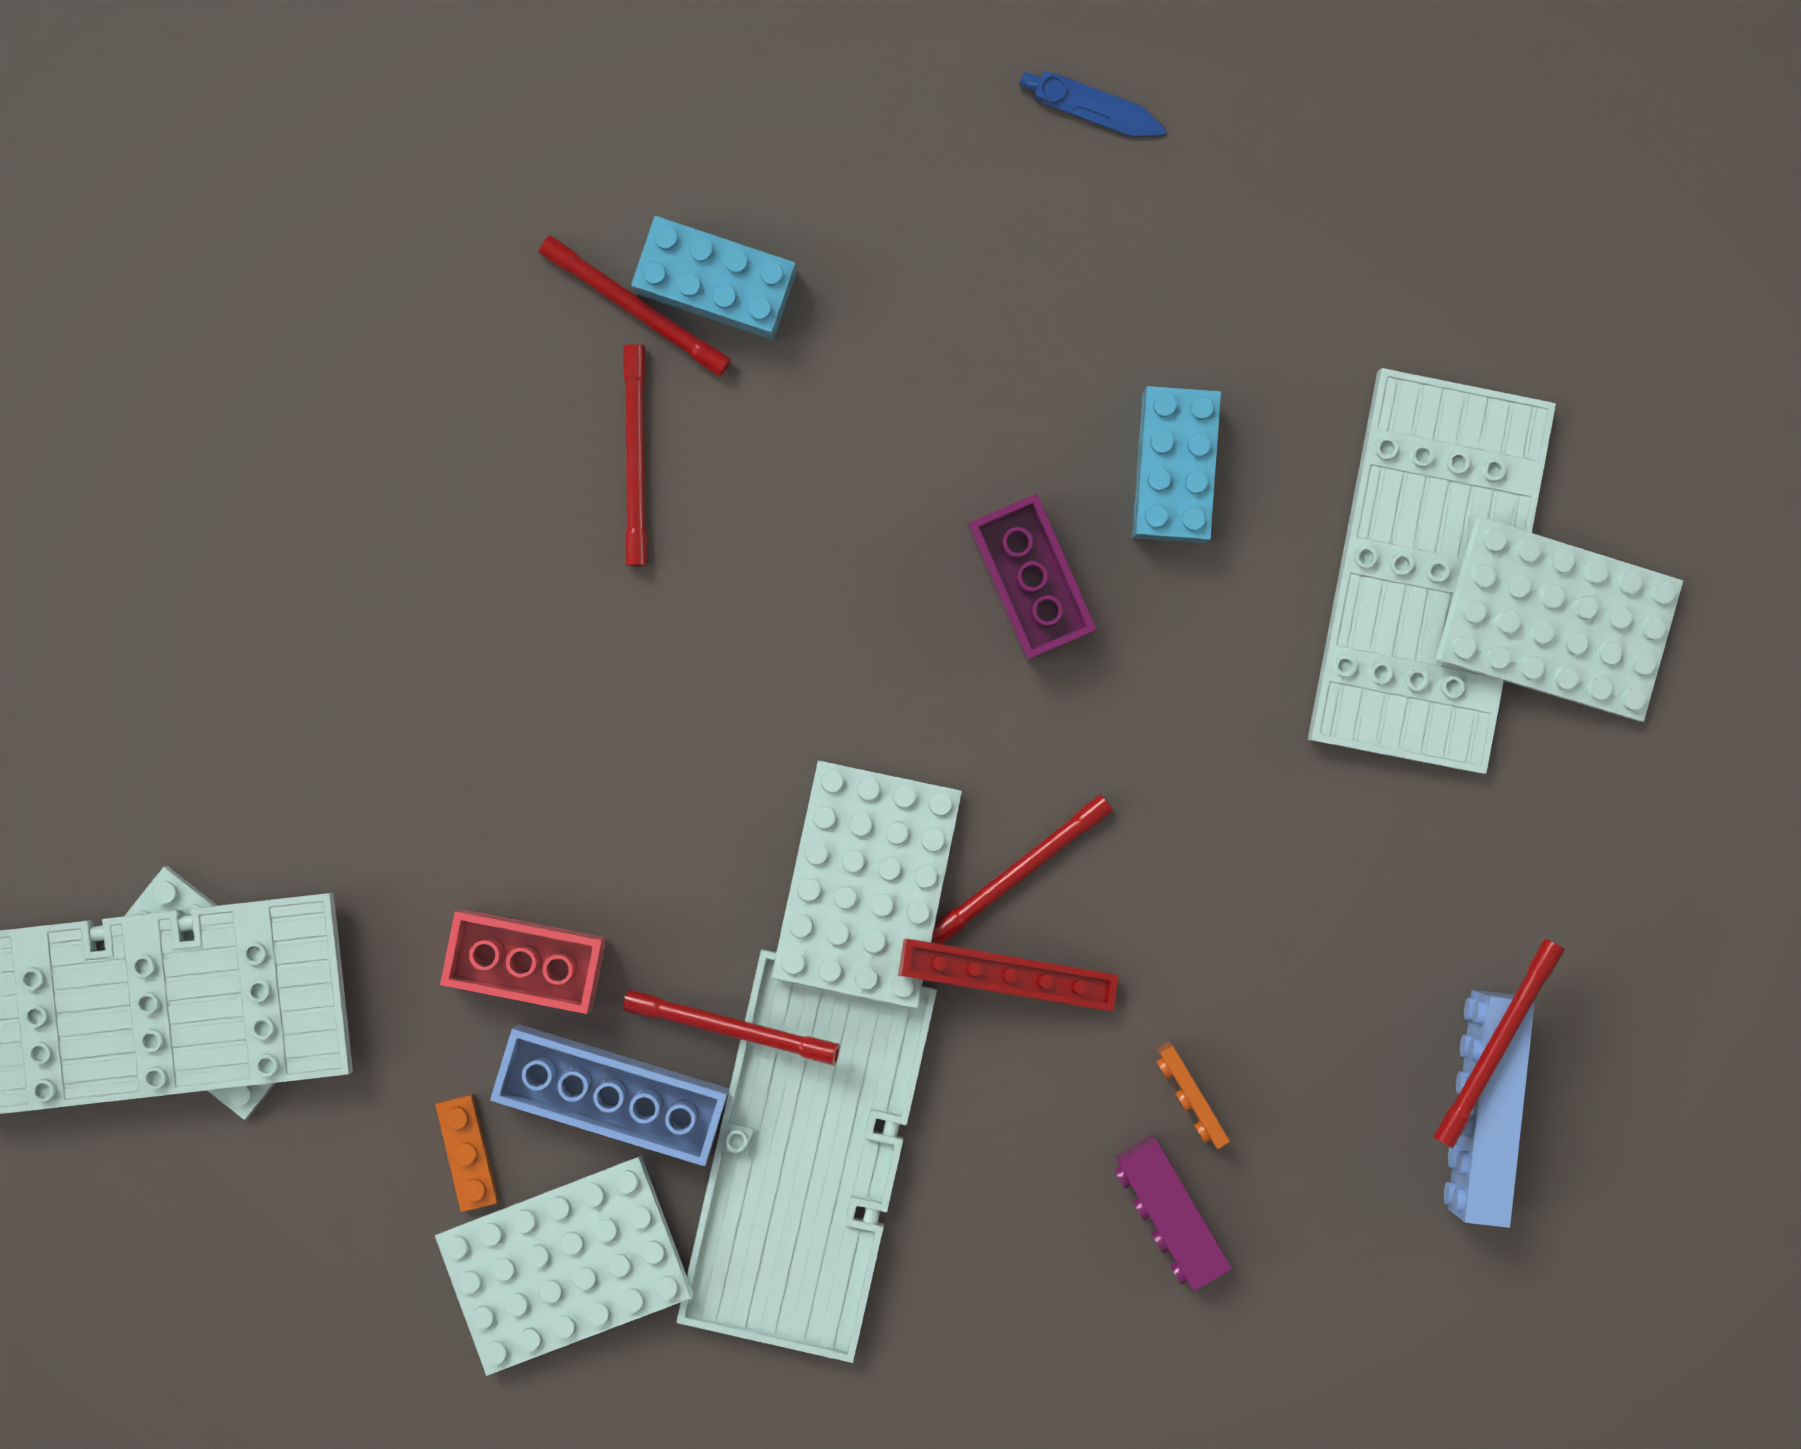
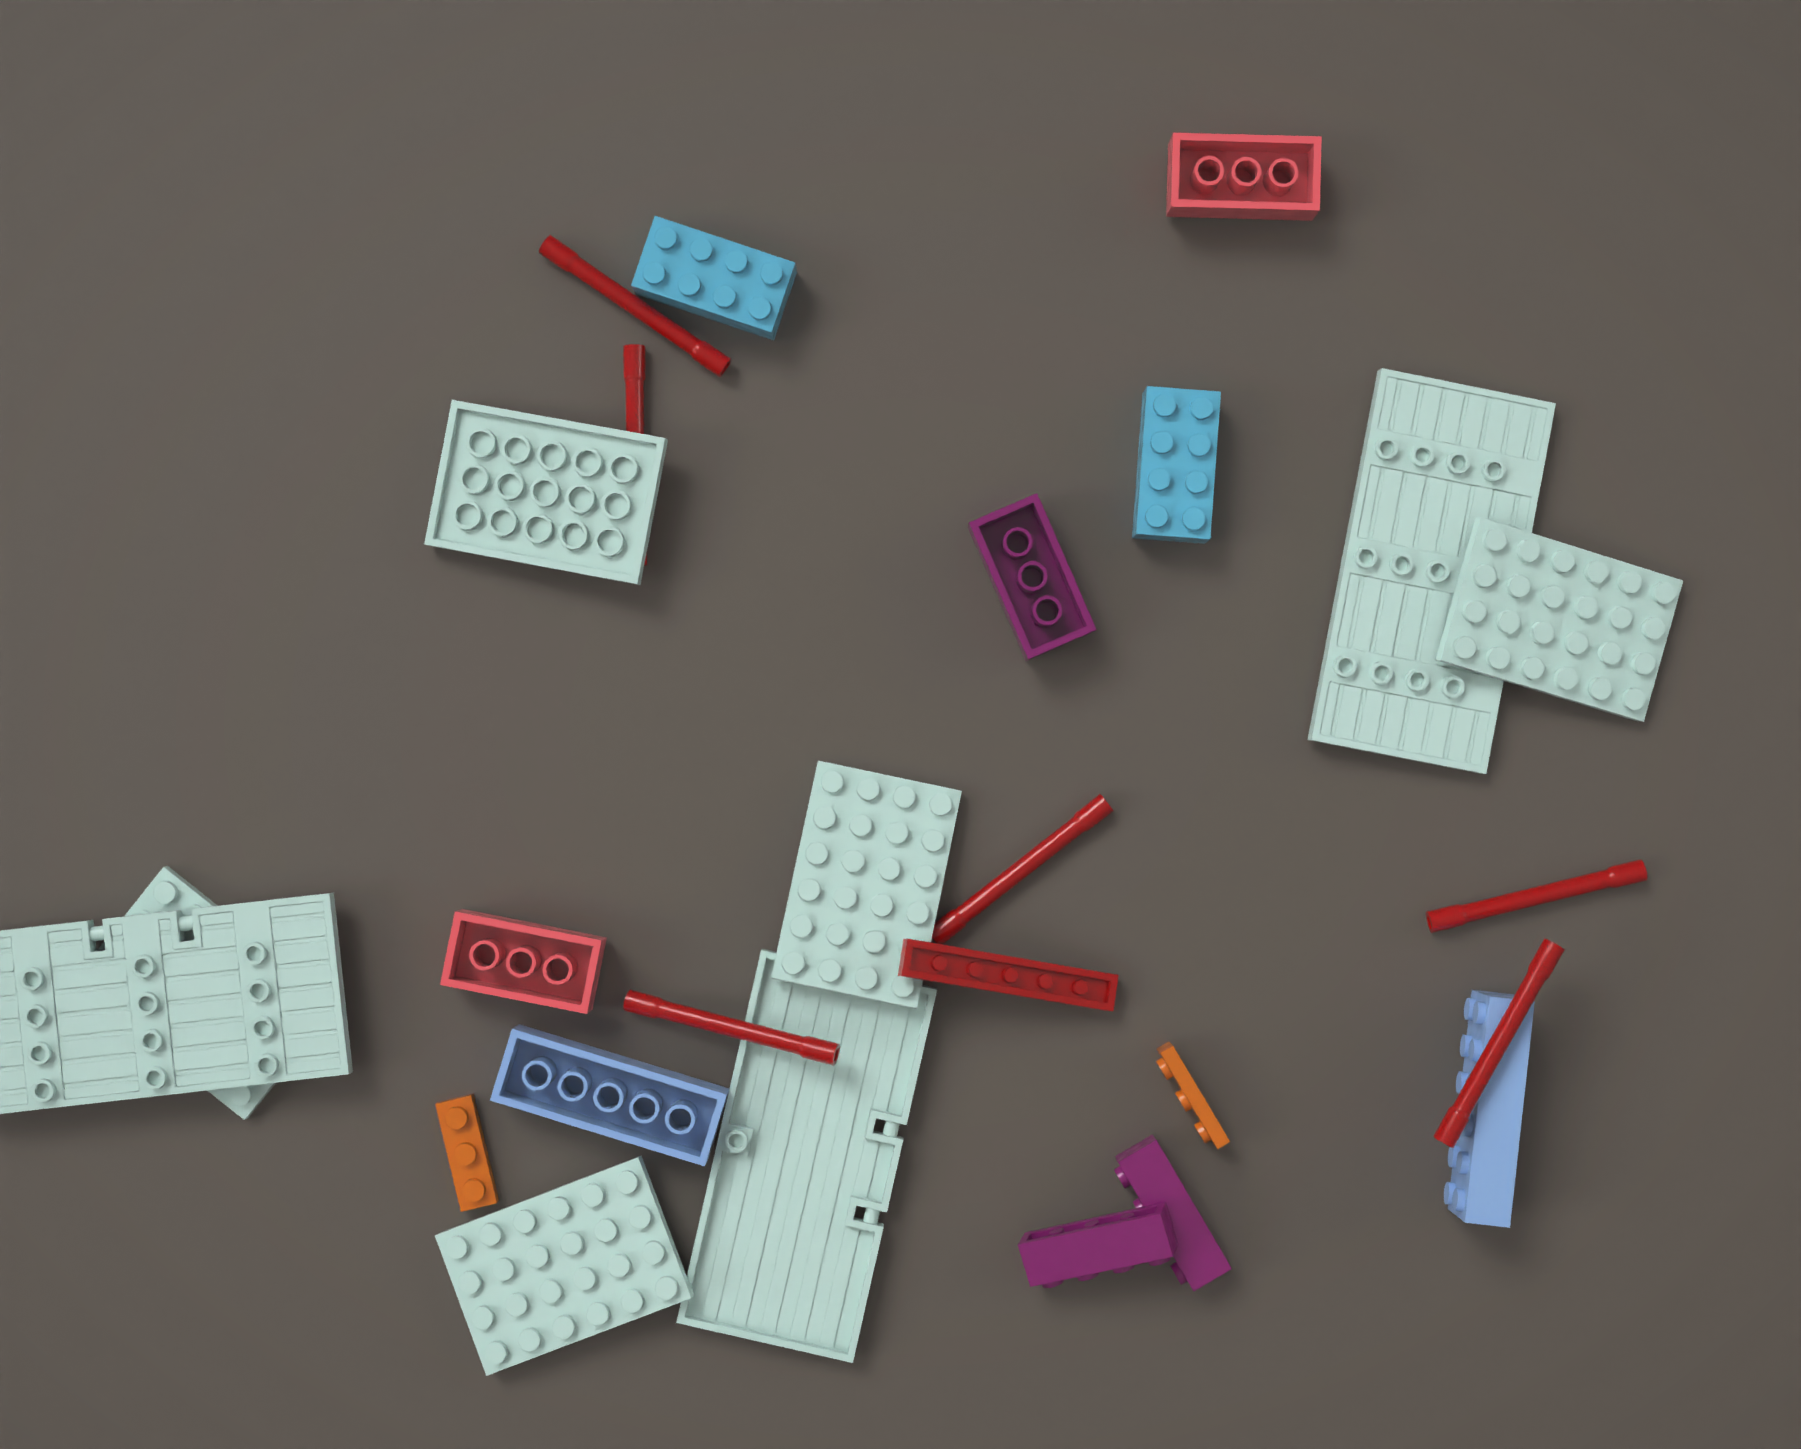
(546, 492): none -> light aqua plate
(1092, 105): blue piece -> none
(1098, 1245): none -> magenta brick
(1243, 176): none -> coral brick
(1612, 877): none -> red piece

